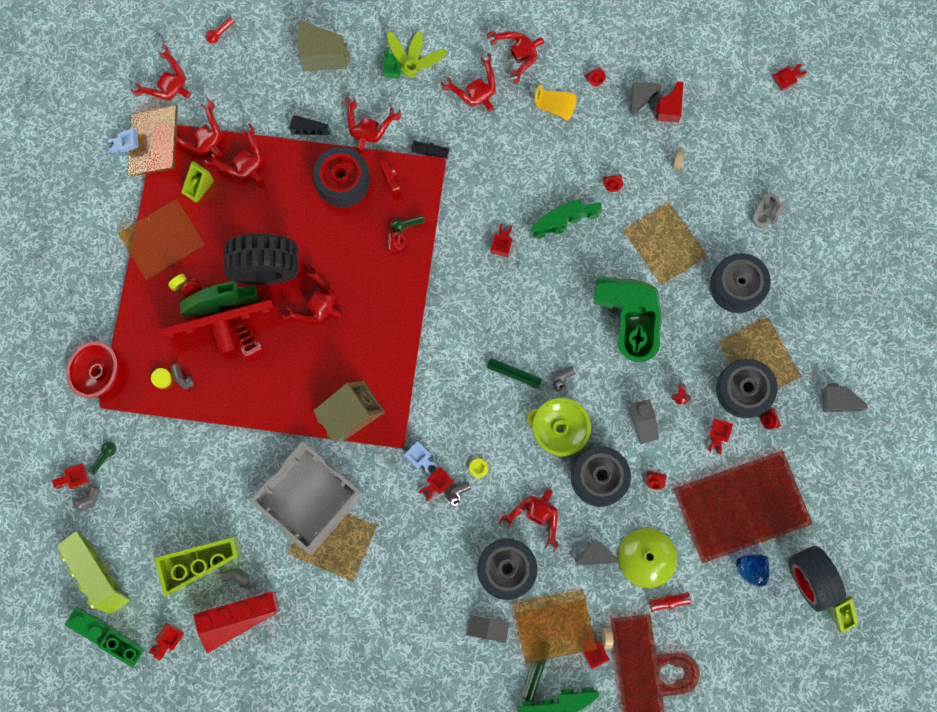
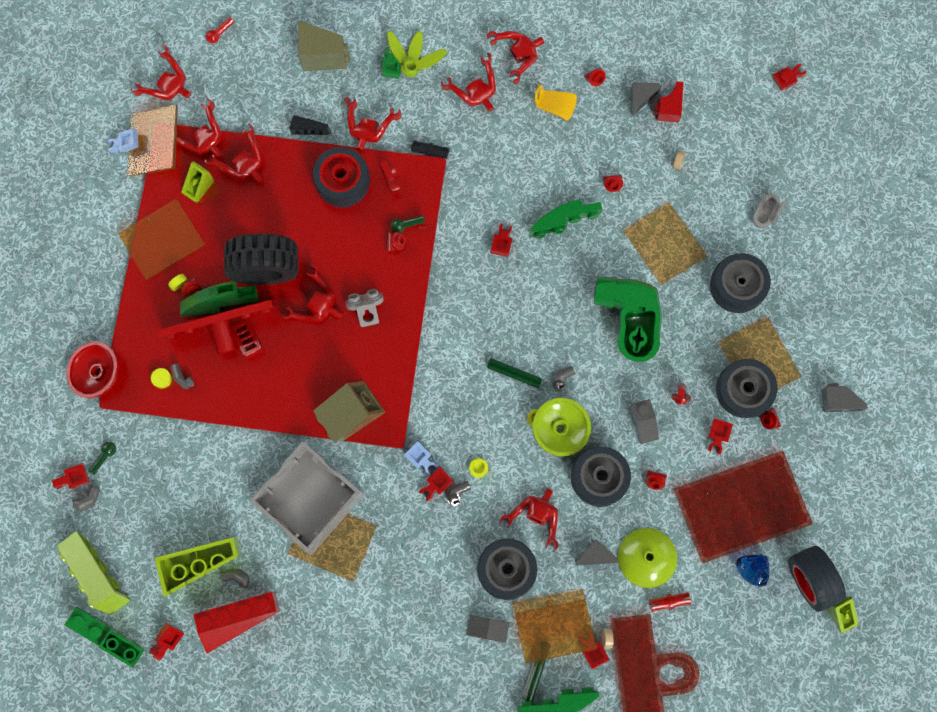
(365, 302): none -> light grey bracket

